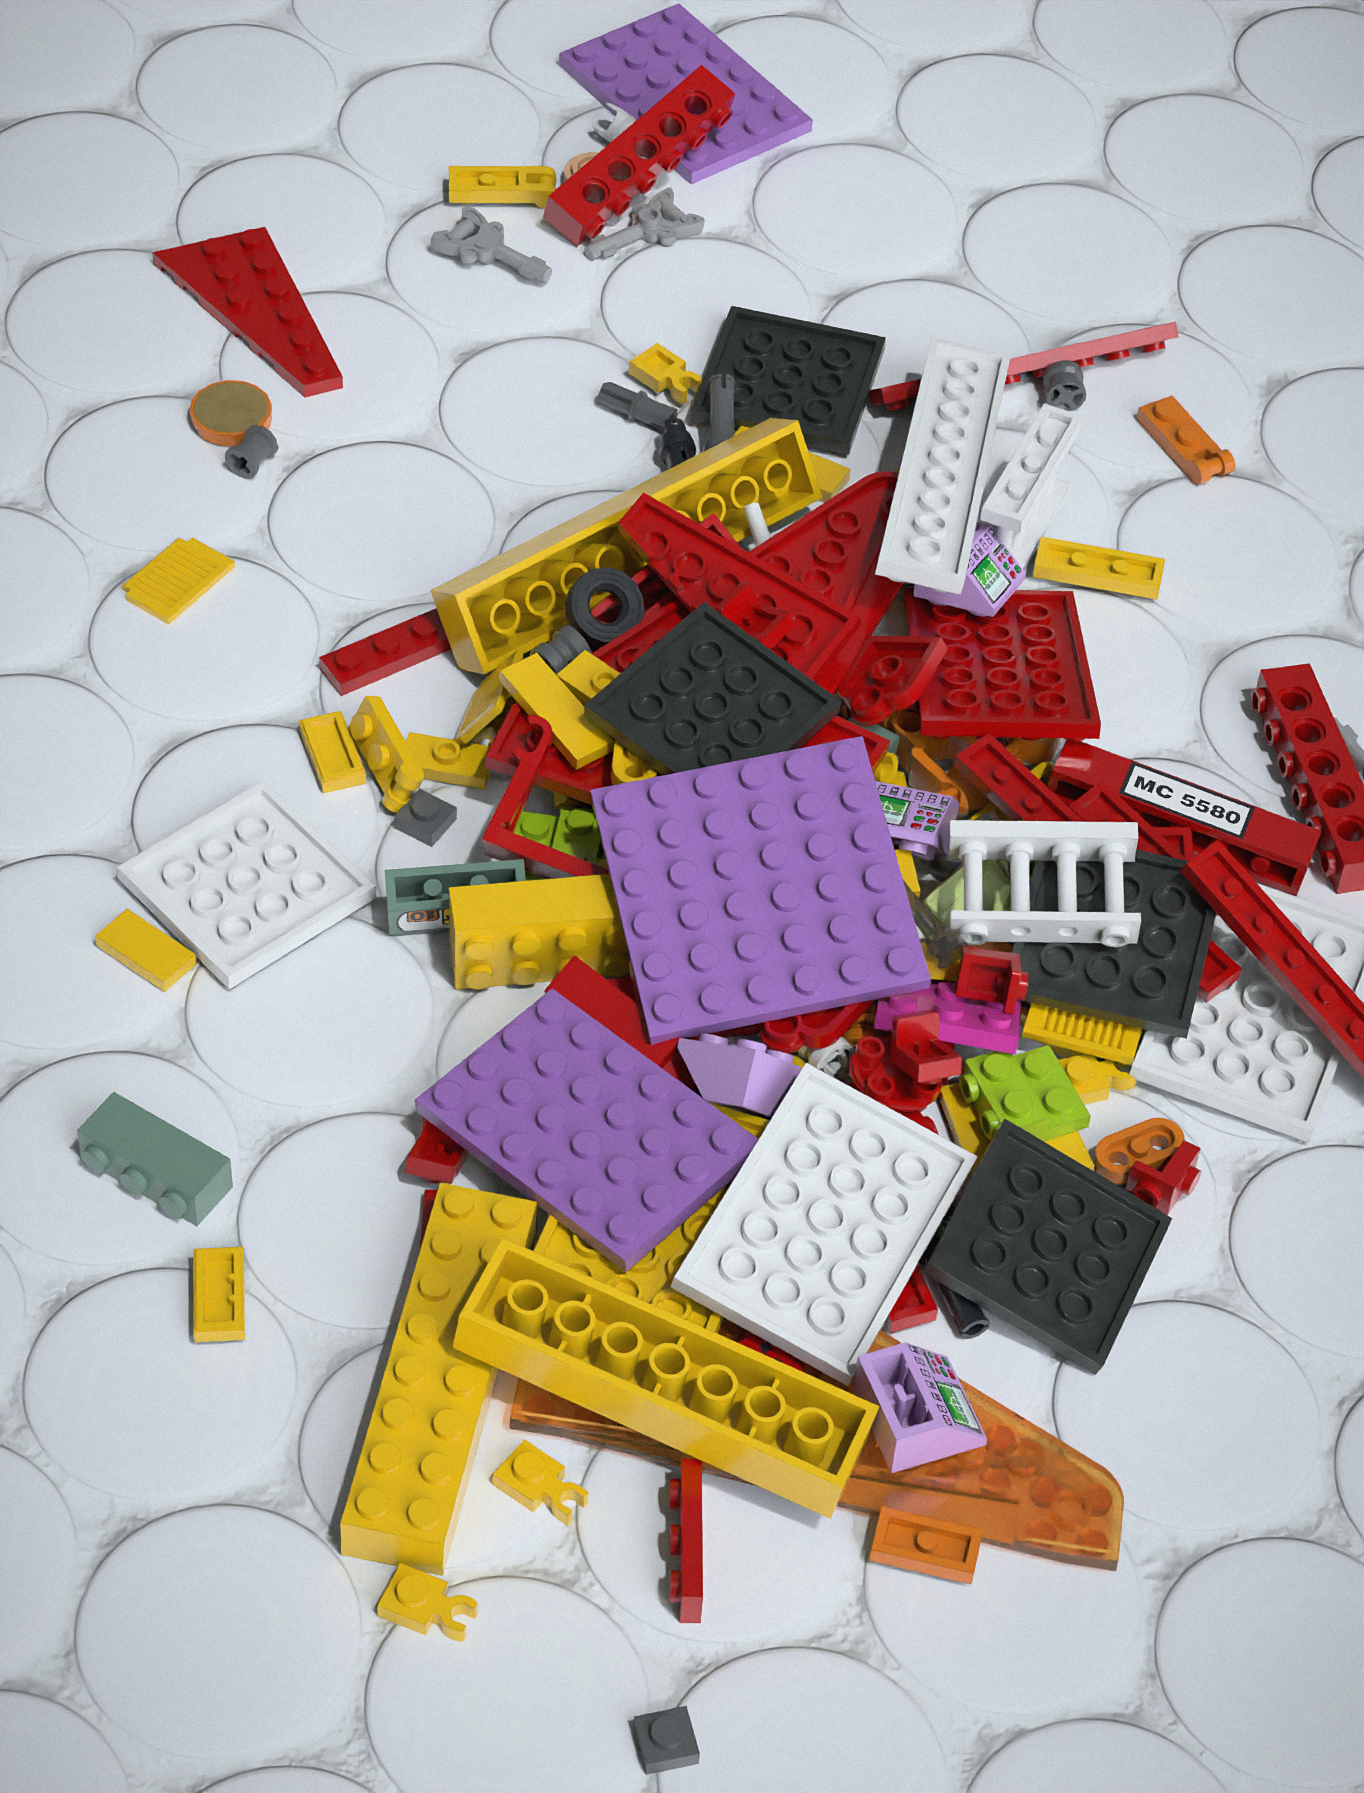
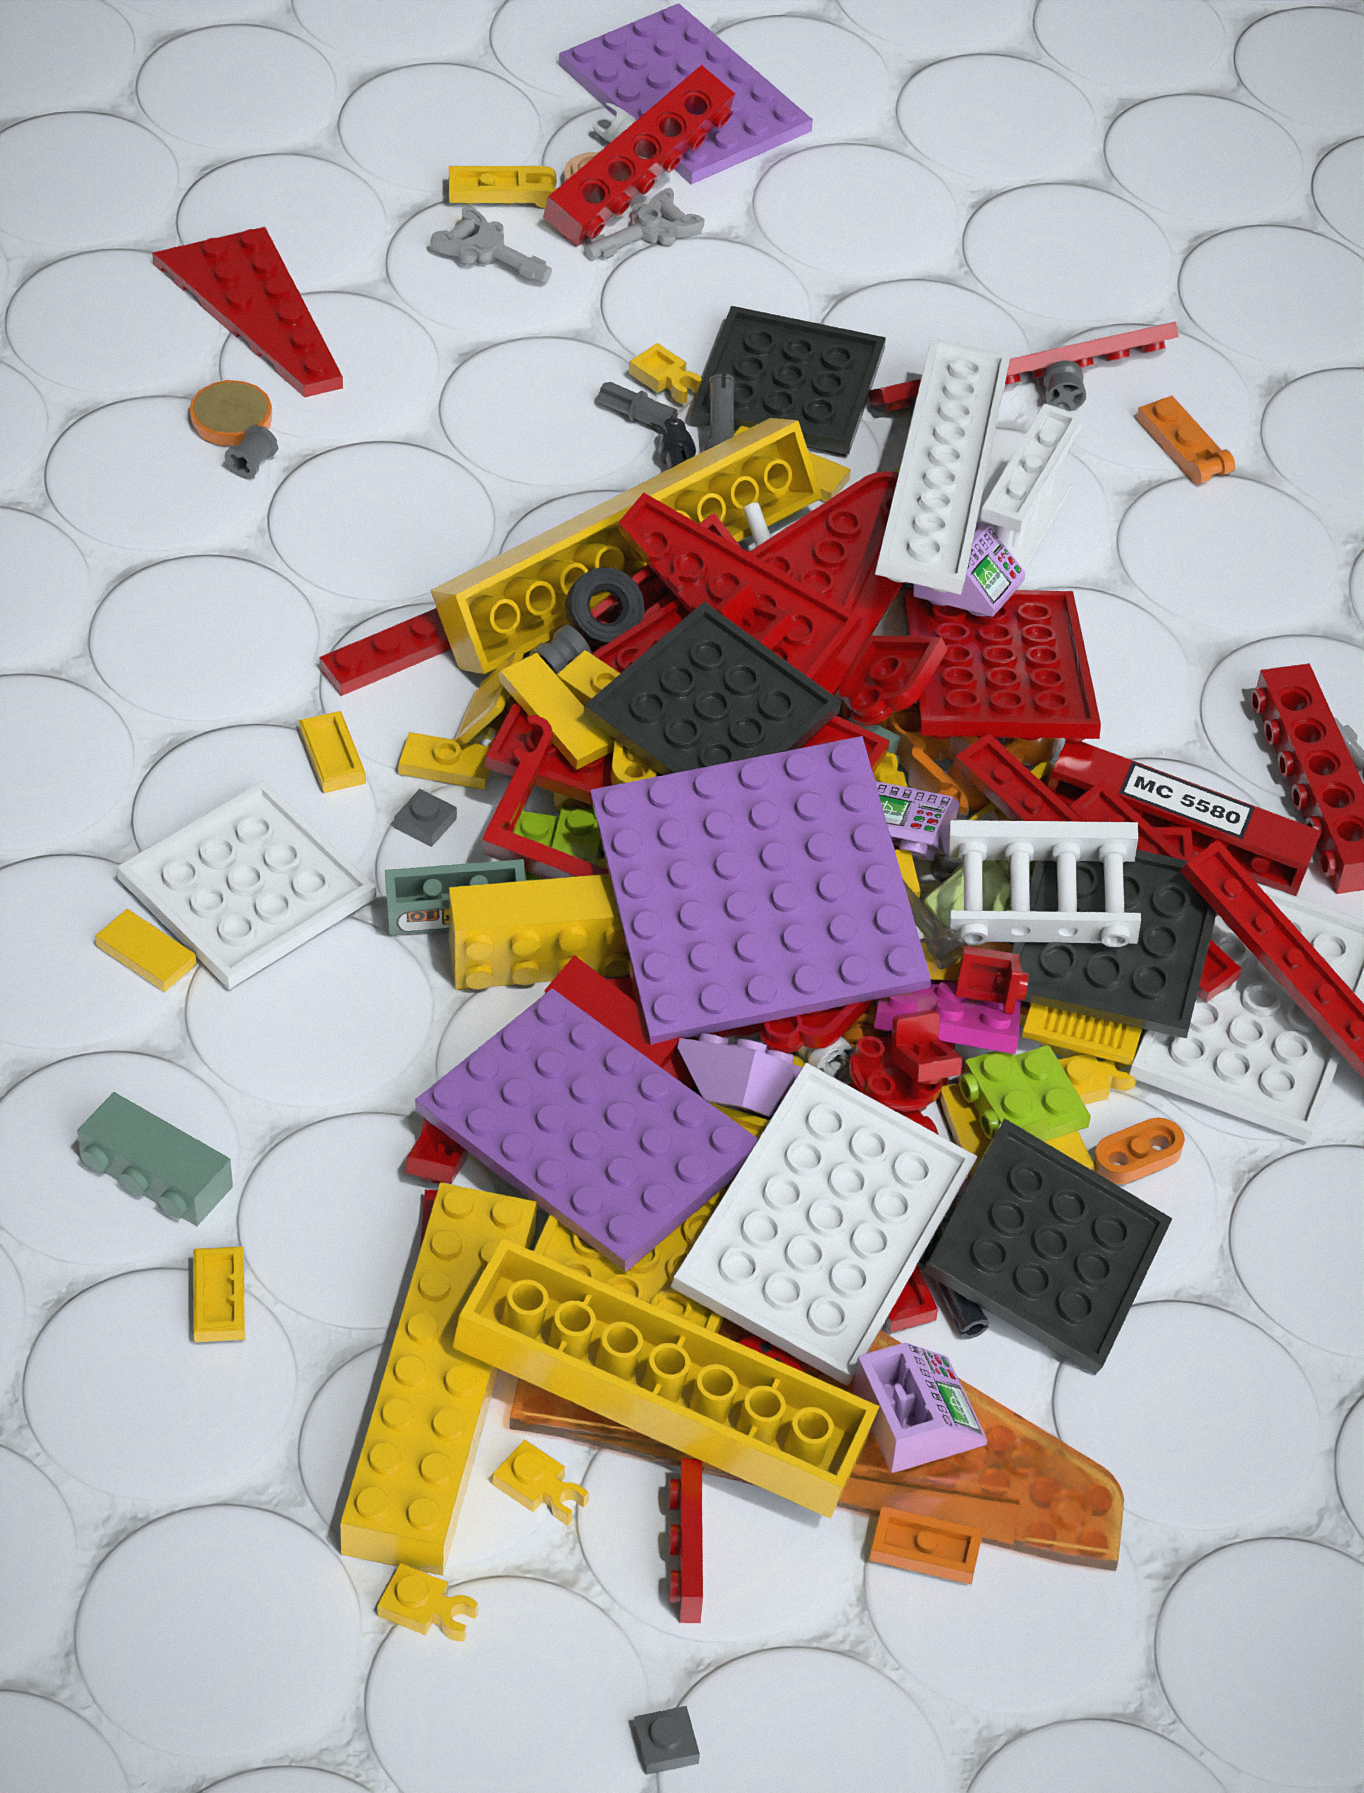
(176, 578): yellow window -> none
(386, 752): yellow plate -> none
(1099, 567): yellow plate -> none
(1166, 1187): red bracket -> none

